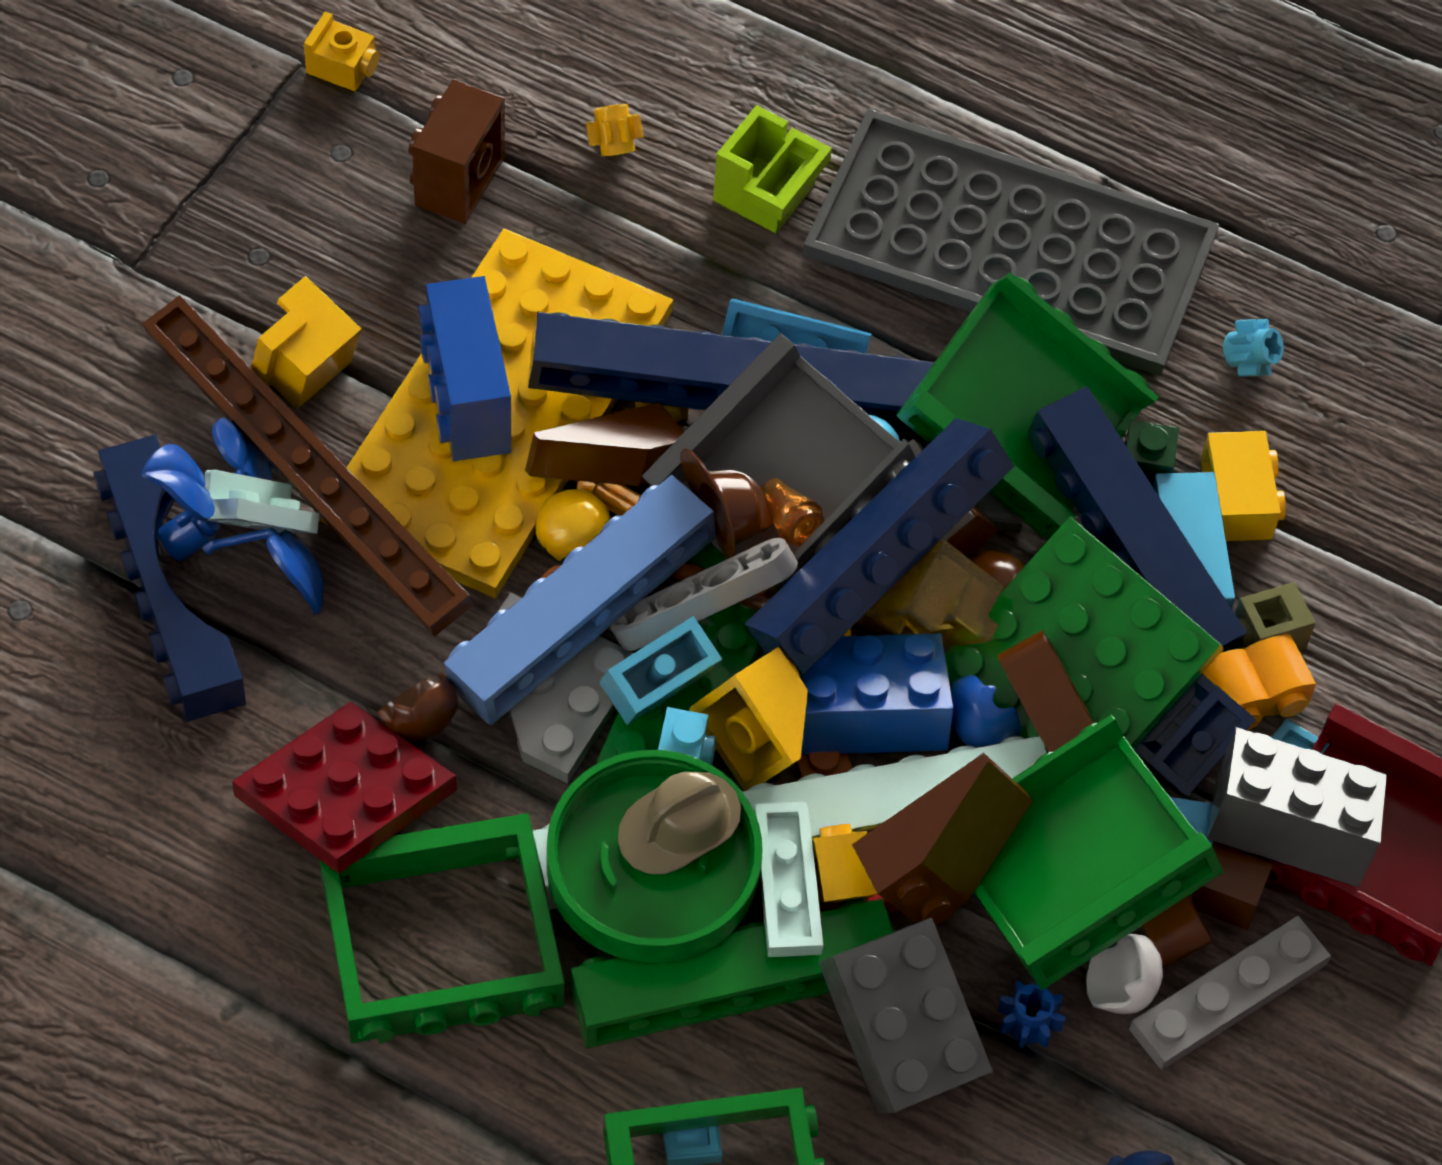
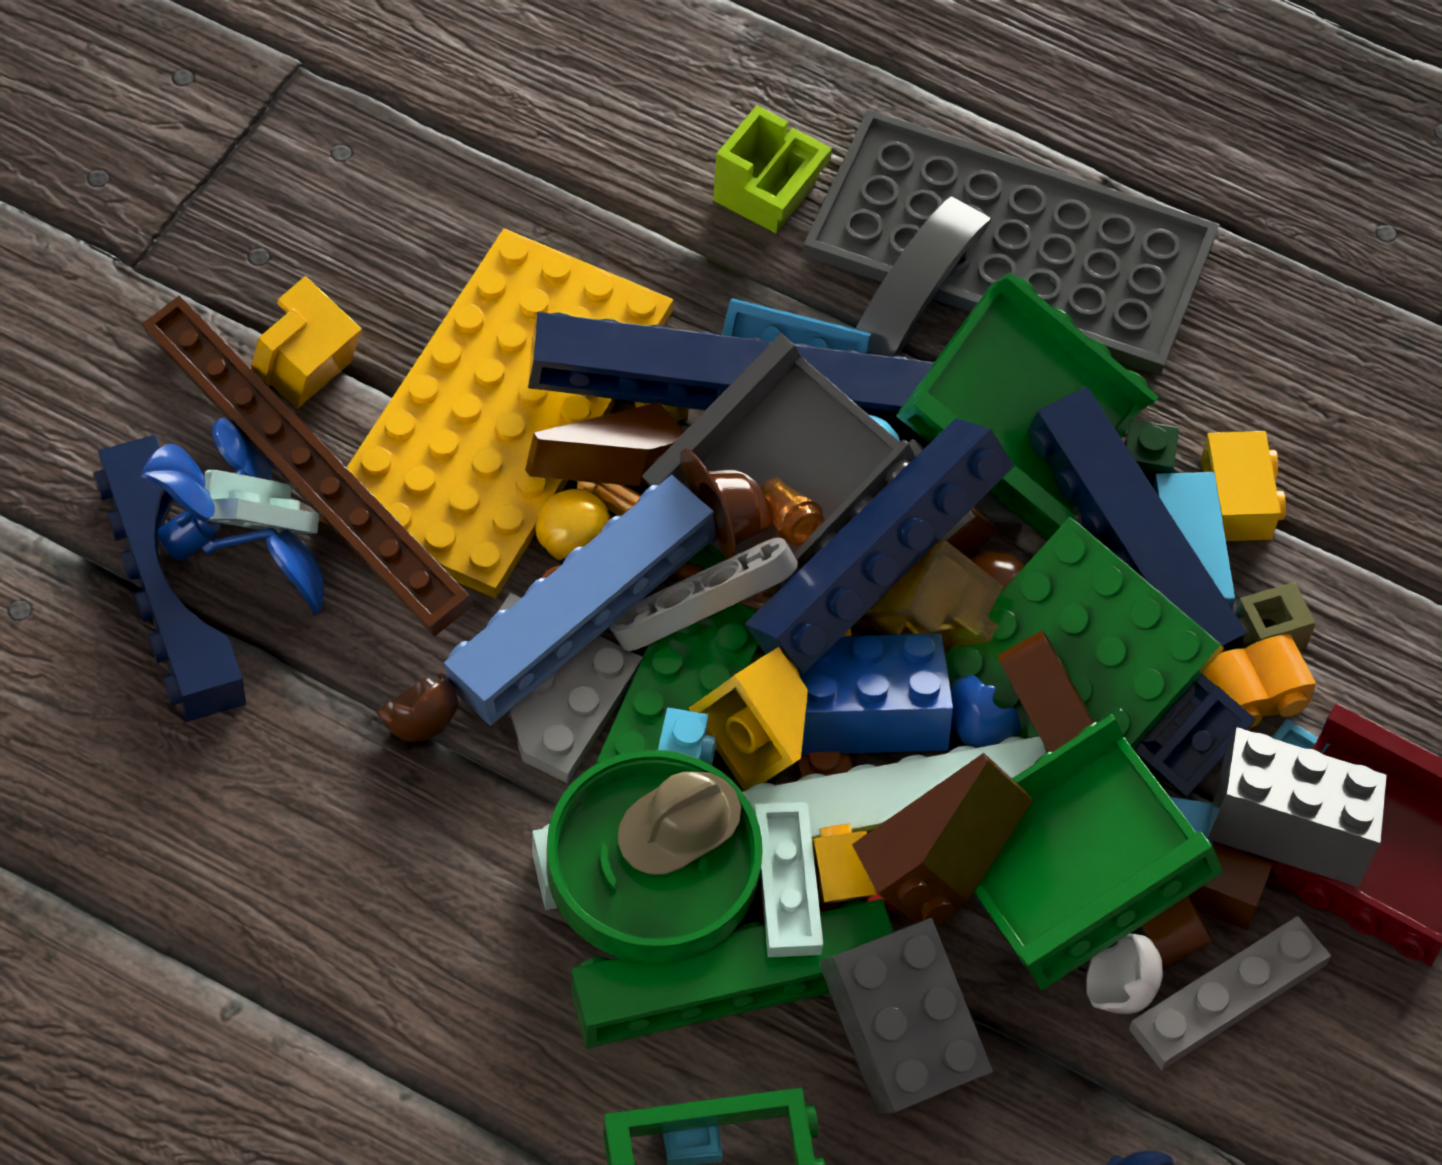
(340, 53): yellow brick -> none
(344, 786): dark red plate -> none
(458, 150): reddish brown brick -> none
(466, 368): blue brick -> none
(474, 1003): green window -> none
(614, 129): yellow gear -> none
(660, 670): medium azure brick -> none
(919, 274): none -> dark grey slope
(1028, 1028): blue gear -> none
(1253, 347): medium azure gear -> none

